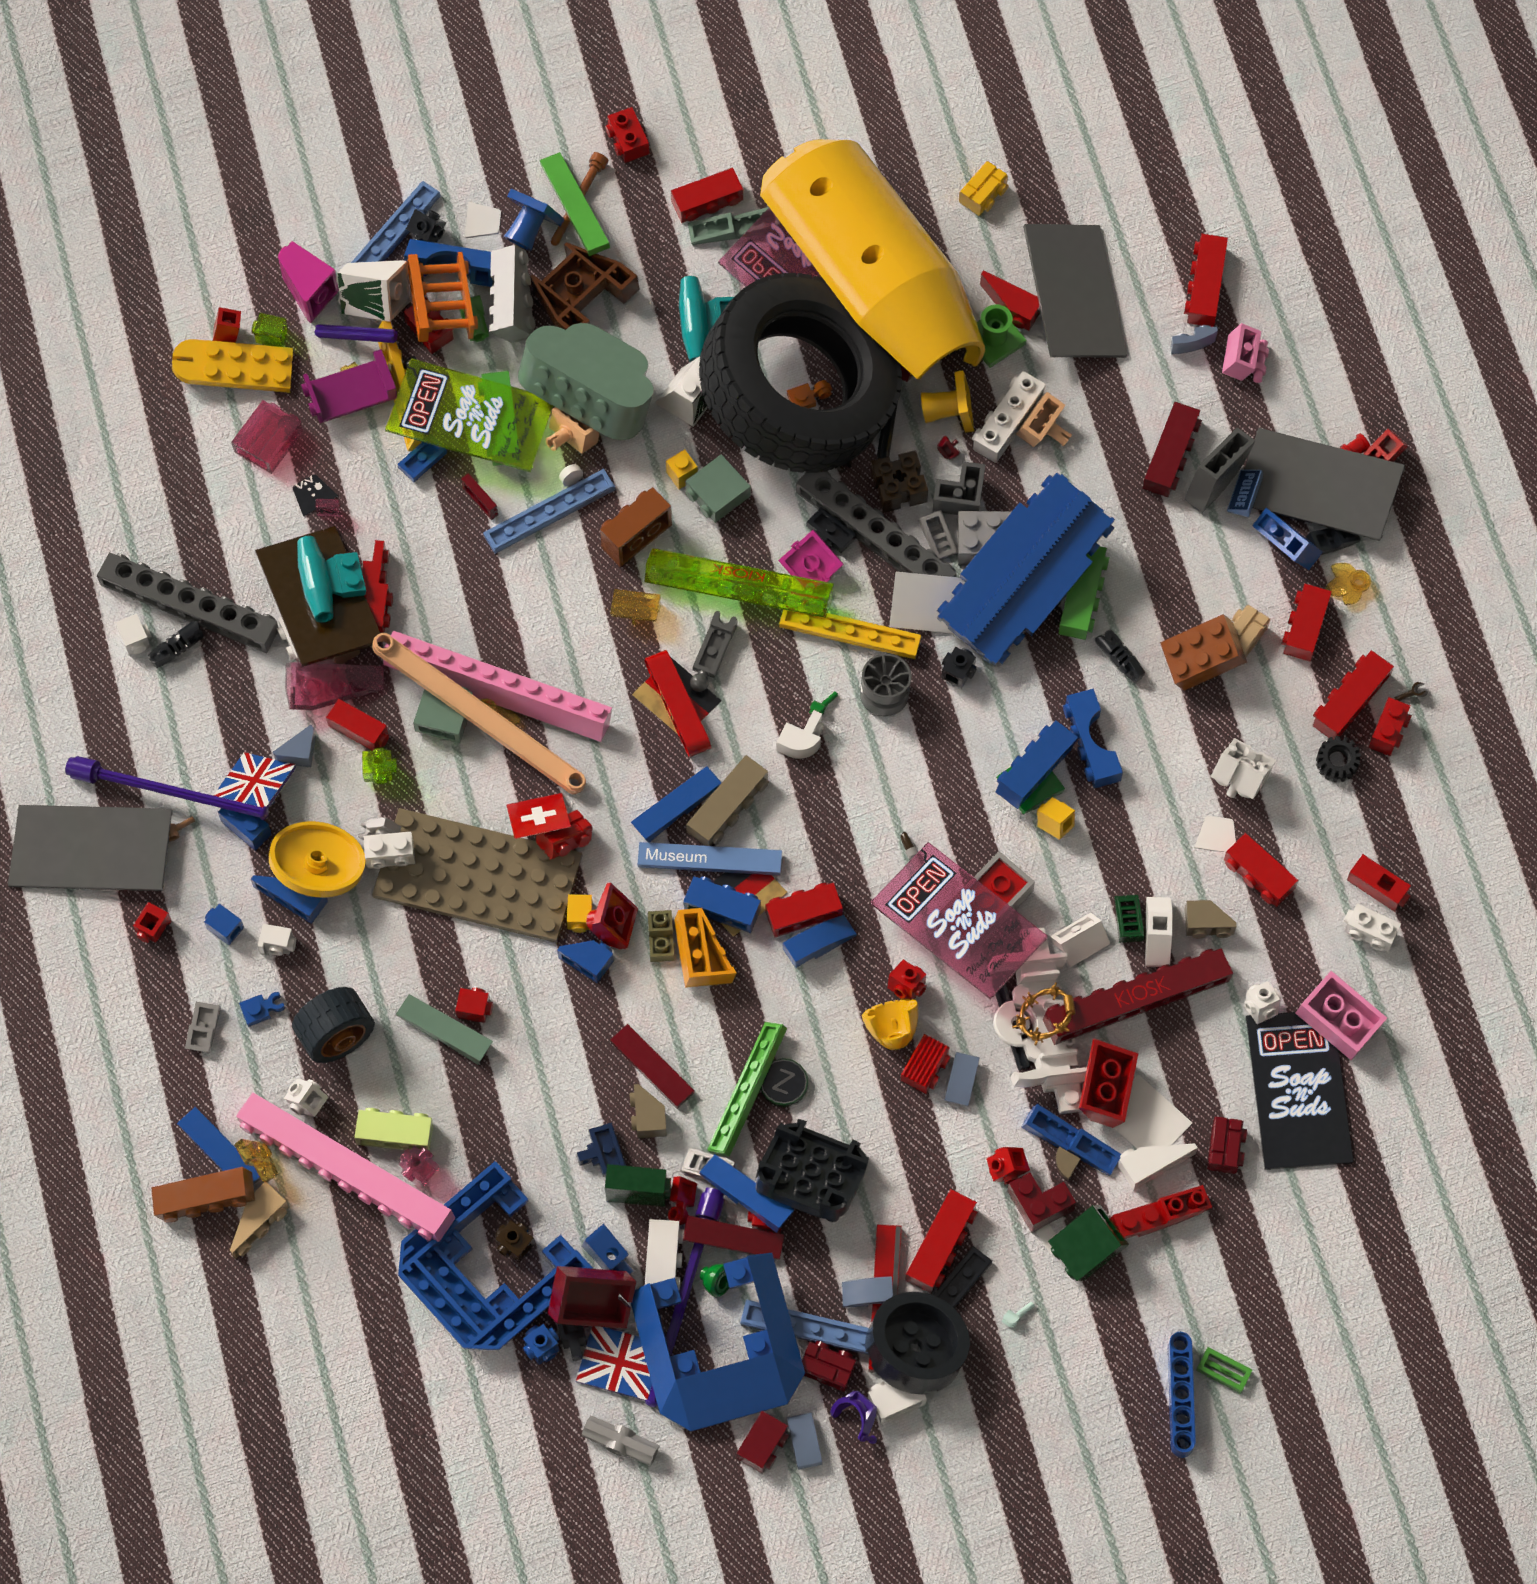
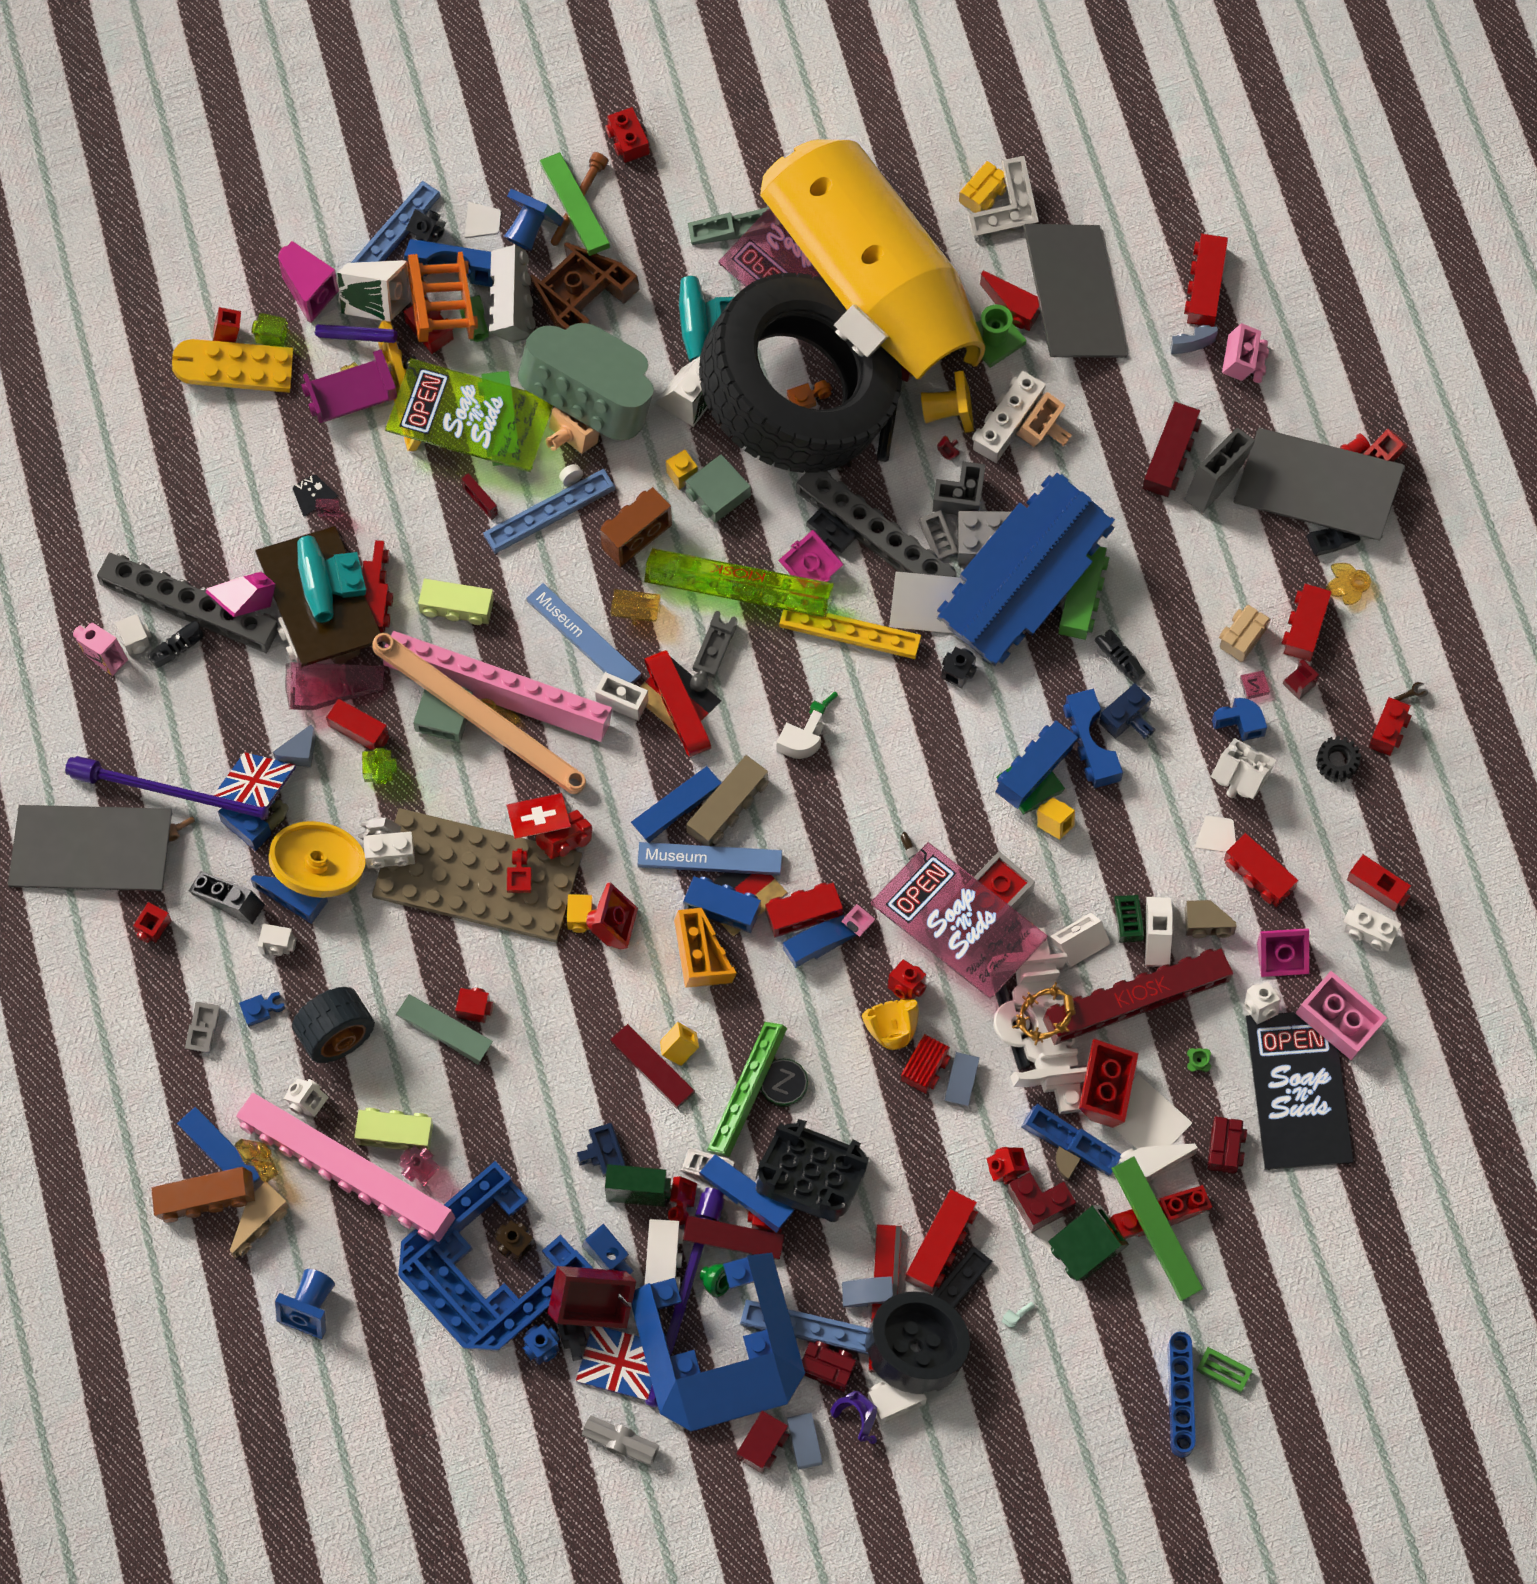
(94, 644): none -> bright pink torso
(223, 924): blue brick -> none
(228, 897): none -> black slope
(244, 594): none -> dark pink slope
(267, 436): clear pink brick -> none
(278, 816): none -> olive arm
(304, 1310): none -> blue plant
(421, 460): blue plate -> none
(456, 601): none -> yellowish green brick
(519, 878): none -> red plate
(581, 634): none -> medium blue tile
(588, 958): blue slope -> none
(622, 696): none -> white brick
(650, 1114): dark tan slope -> none
(661, 936): olive slope -> none
(679, 1044): none -> yellow panel
(707, 195): red brick -> none
(858, 920): none -> bright pink plate
(860, 331): none -> white brick
(885, 684): dark grey wheel -> none
(911, 487): dark brown brick -> none
(1021, 198): none -> white plate
(1127, 712): none -> dark blue brick
(1157, 1228): none -> bright green tile
(1203, 652): dark orange brick -> none
(1203, 1054): none -> bright green plate
(1245, 492): slope -> none
(1247, 717): none -> blue brick
(1254, 684): none -> clear pink tile
(1283, 952): none -> dark pink slope
(1287, 539): blue slope -> none
(1301, 680): none -> dark red panel
(1353, 695): red brick -> none

